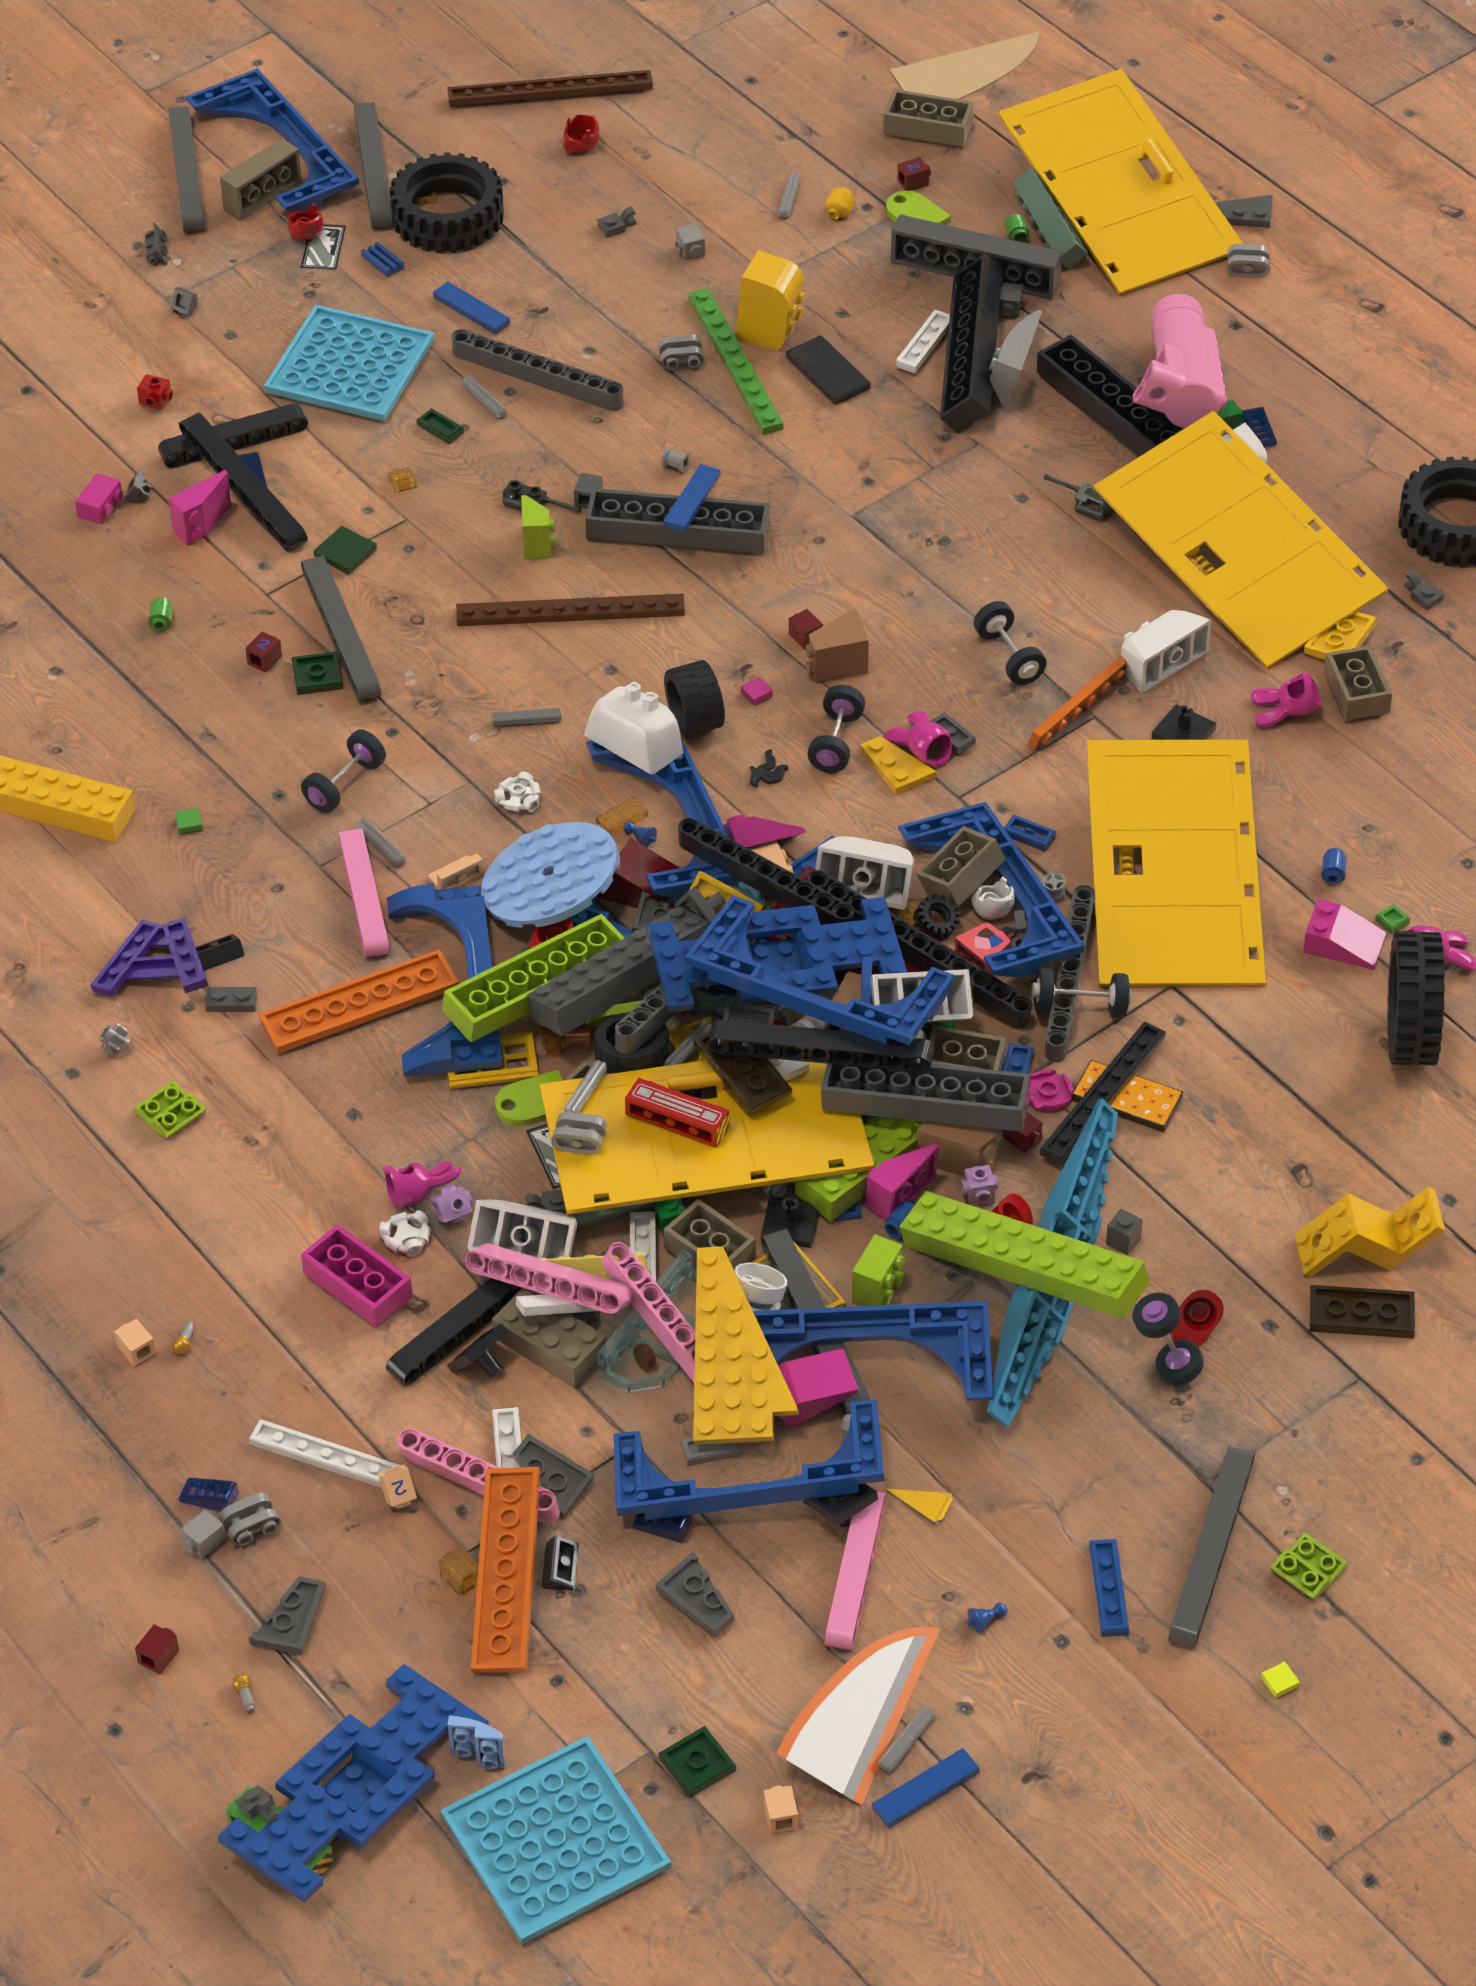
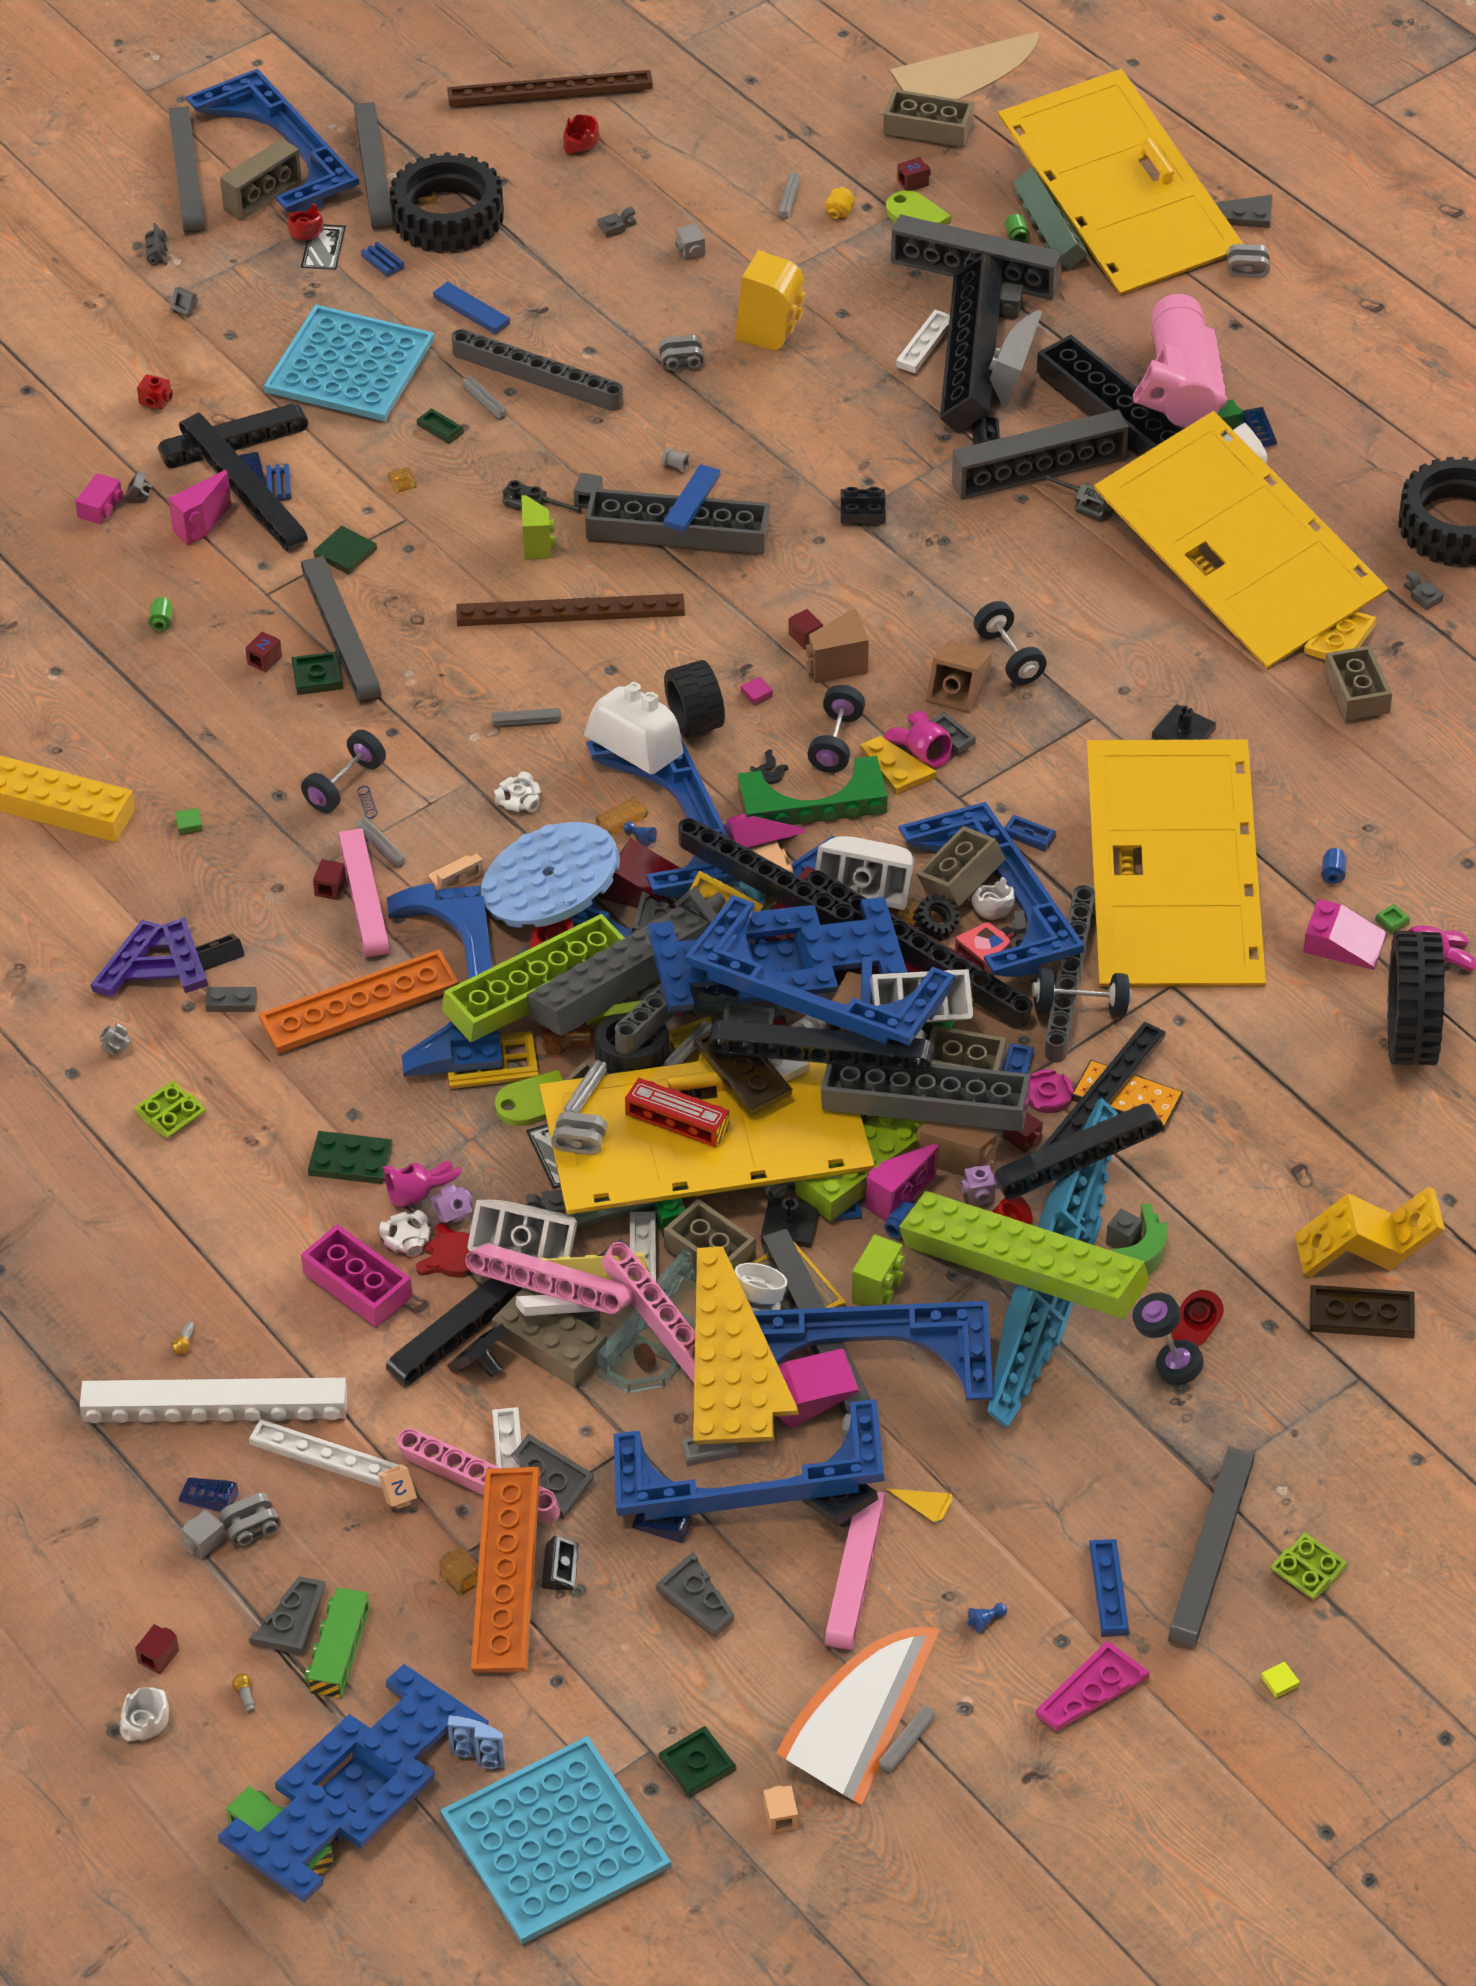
(135, 1342): light nougat brick -> none
(144, 1714): none -> white hair
(213, 1400): none -> white brick
(257, 1802): dark grey plate -> none
(279, 470): none -> blue tile
(329, 879): none -> dark red brick
(338, 1642): none -> bright green brick
(350, 1157): none -> dark green plate
(375, 815): none -> piece
(447, 1253): none -> red tile
(736, 361): bright green plate -> none
(827, 369): black tile -> none
(860, 797): none -> green arch
(863, 505): none -> black slope
(925, 1788): blue tile -> none
(958, 675): none -> medium nougat slope
(985, 429): none -> black slope
(1043, 451): none -> dark grey brick
(1055, 885): light grey wheel -> none
(1074, 706): orange plate -> none
(1078, 1151): none -> black beam
(1095, 1683): none -> dark pink wing
(1153, 1245): none -> bright green arch
(1164, 647): white hips -> none
(1295, 698): dark pink piece -> none

